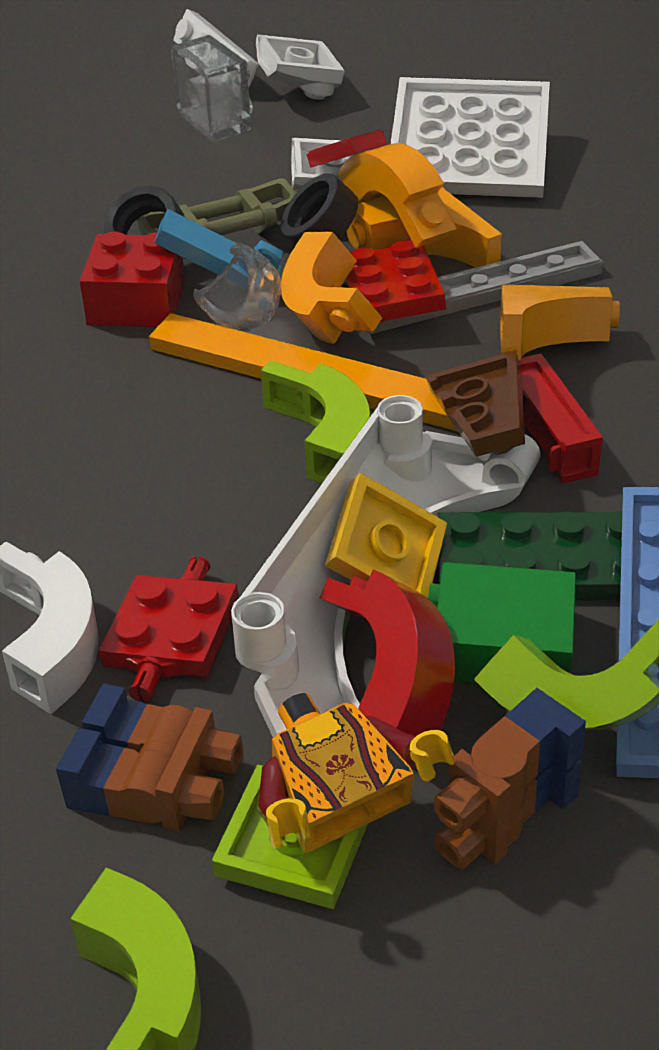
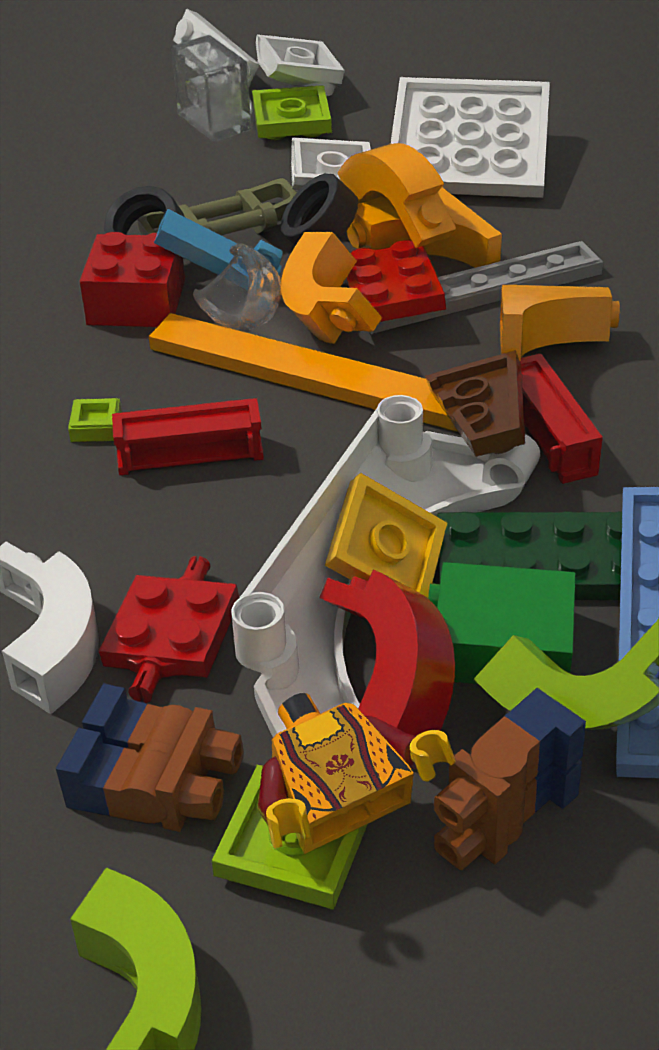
(93, 419): none -> lime tile
(187, 435): none -> red container
(291, 112): none -> lime plate
(323, 400): lime arch -> none
(346, 148): red tile -> none

